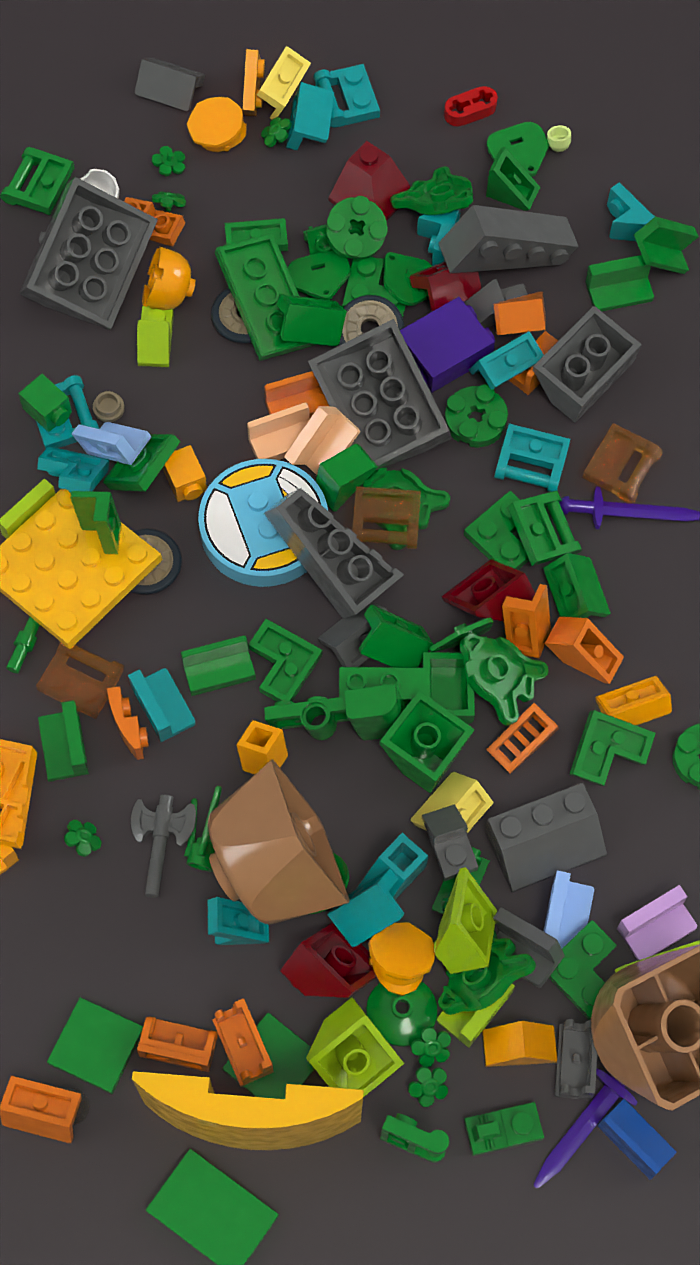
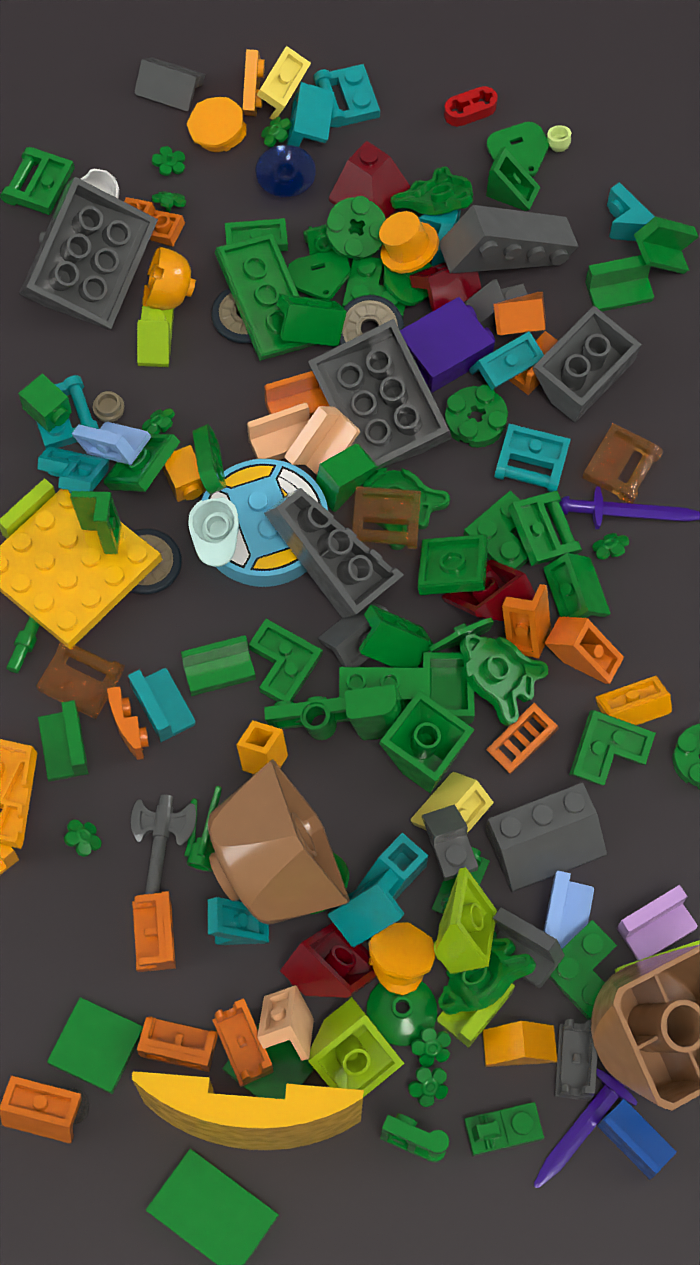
(154, 932): none -> orange hinge
(159, 421): none -> green plant
(209, 459): none -> green beam
(214, 530): none -> light aqua piece
(285, 161): none -> clear blue dish
(286, 1018): none -> light nougat panel
(407, 242): none -> light orange piece
(453, 564): none -> green tile
(611, 545): none -> green plant

